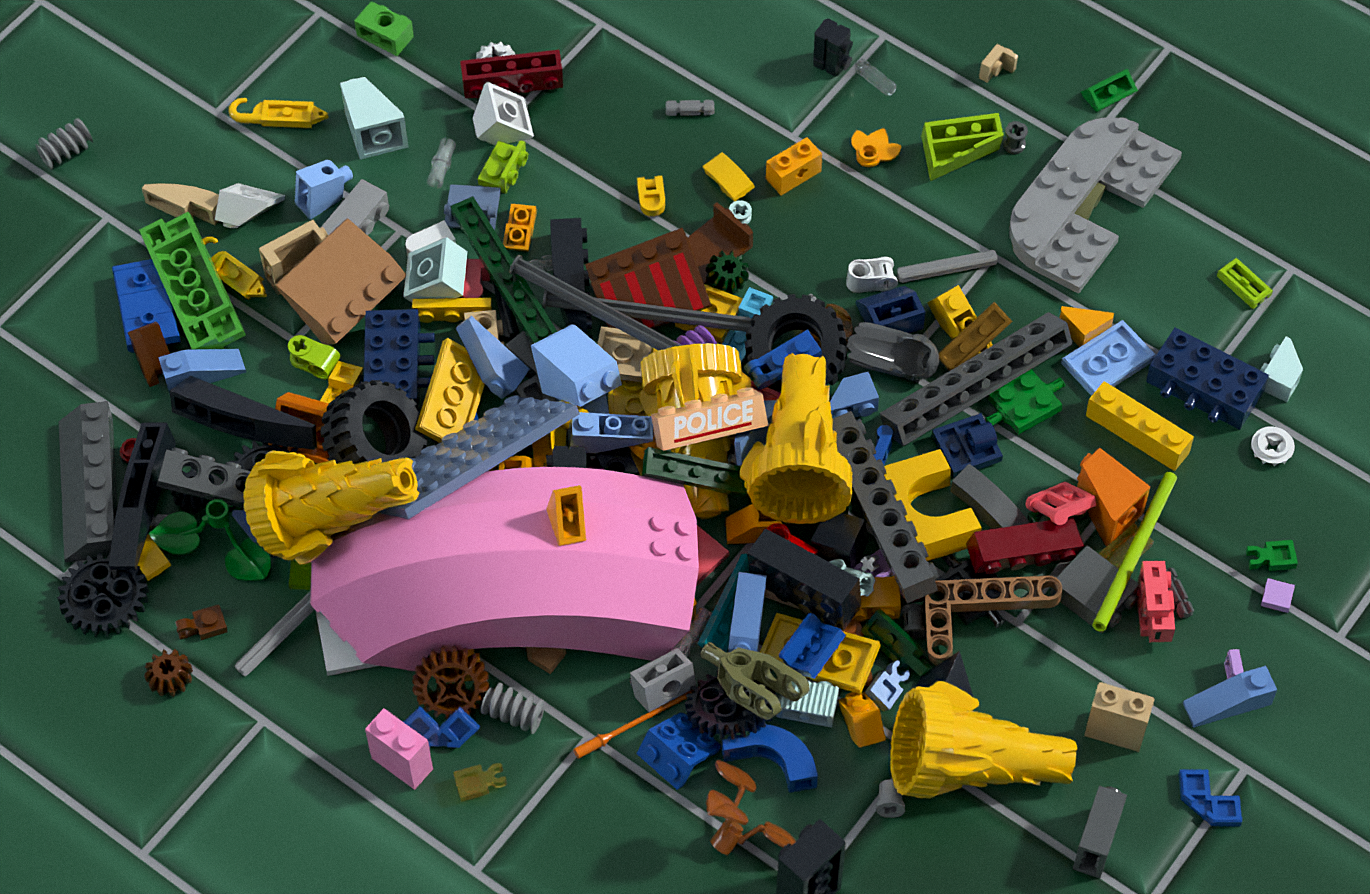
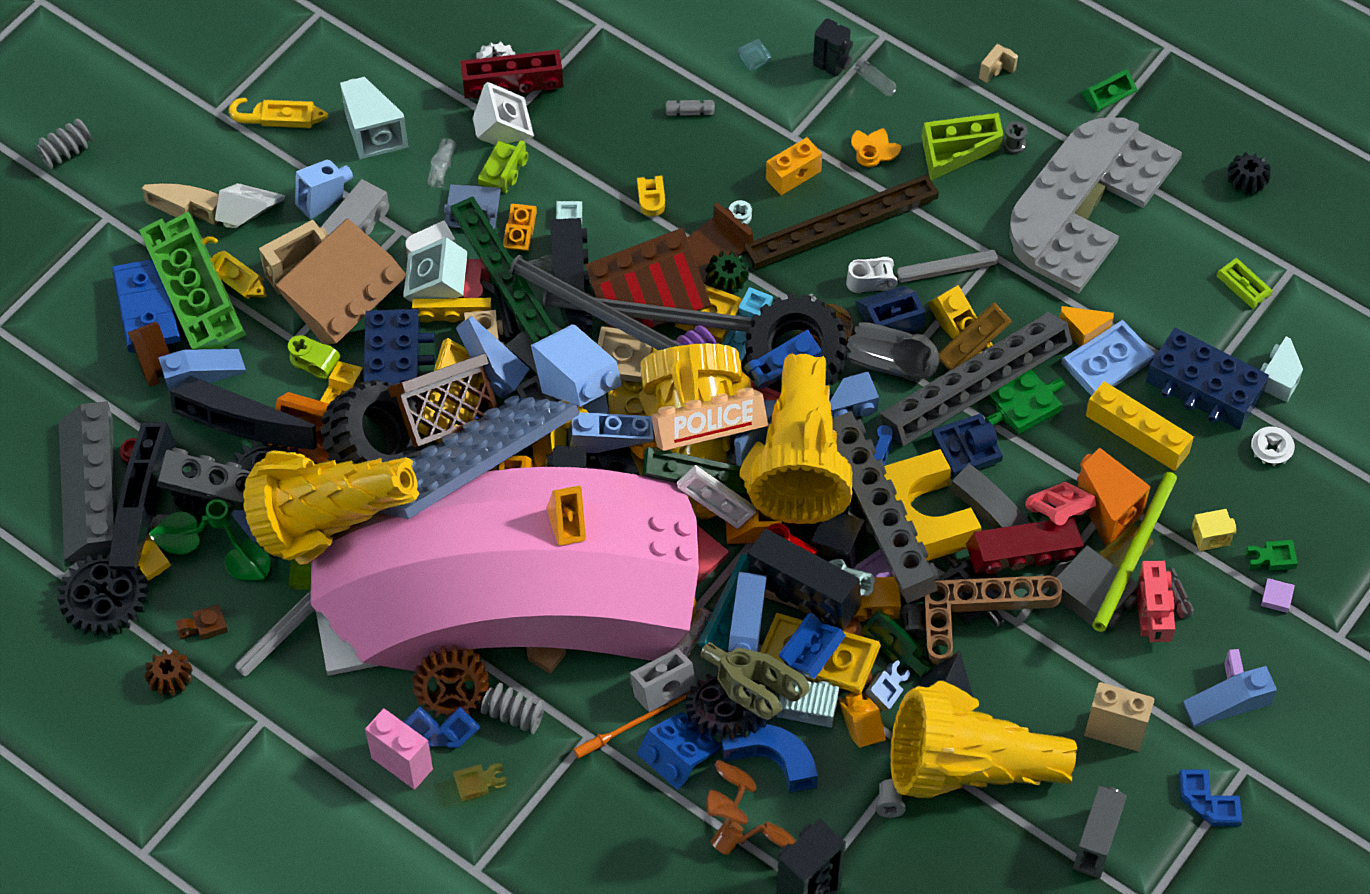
(384, 28): bright green brick -> none
(434, 380): none -> fence
(569, 209): none -> light aqua tile
(716, 497): none -> white tile
(728, 176): yellow slope -> none
(754, 54): none -> clear light blue tile
(840, 221): none -> dark brown plate
(870, 563): light grey axle -> none
(1213, 529): none -> light yellow brick
(1249, 173): none -> black gear

